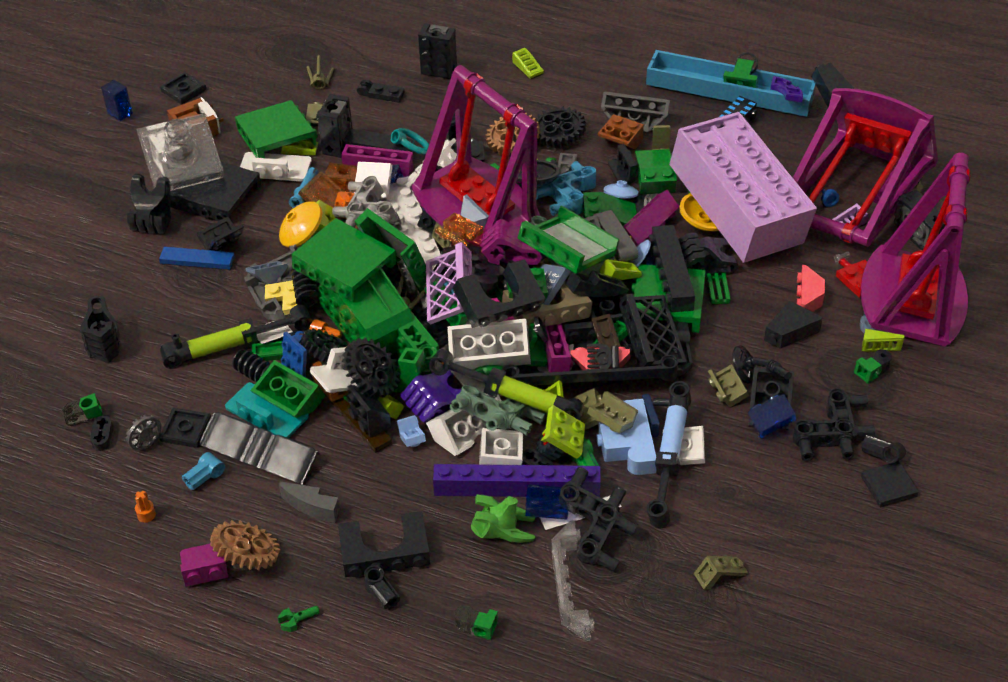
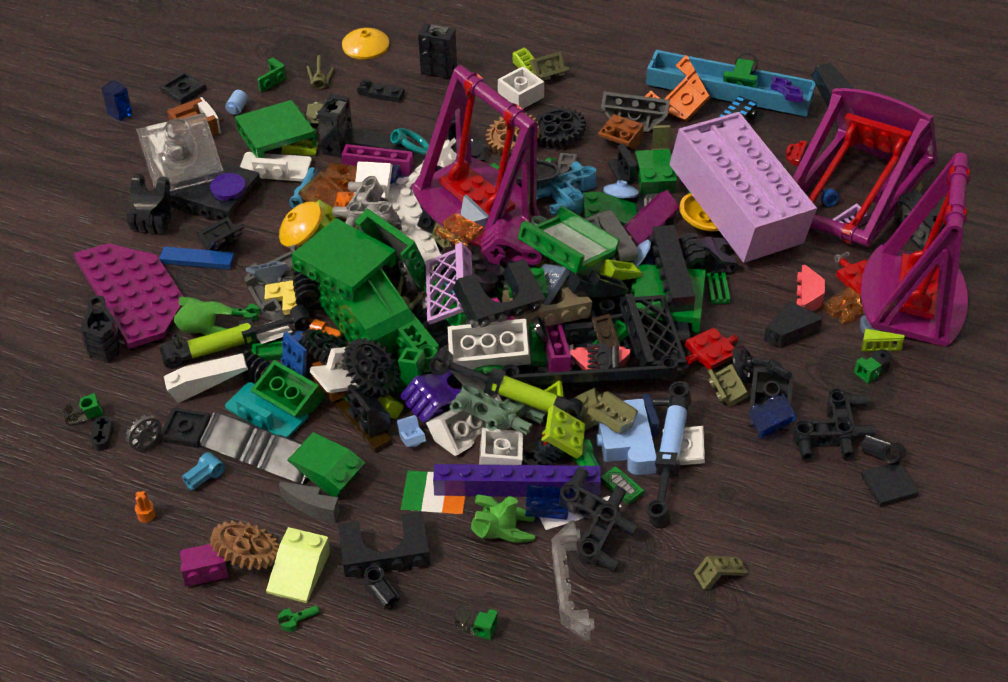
(135, 290): none -> magenta plate
(199, 315): none -> bright green piece
(201, 376): none -> white wedge
(228, 186): none -> dark purple tile
(236, 102): none -> light blue brick
(250, 312): none -> green bar
(276, 75): none -> green bracket
(298, 564): none -> yellowish green slope
(326, 463): none -> green slope
(365, 43): none -> yellow dish
(420, 496): none -> sticker
(521, 87): none -> white brick
(548, 65): none -> olive bracket
(616, 477): none -> green tile
(688, 95): none -> orange wing
(711, 348): none -> red plate
(795, 152): none -> red tile
(842, 303): none -> clear orange plate

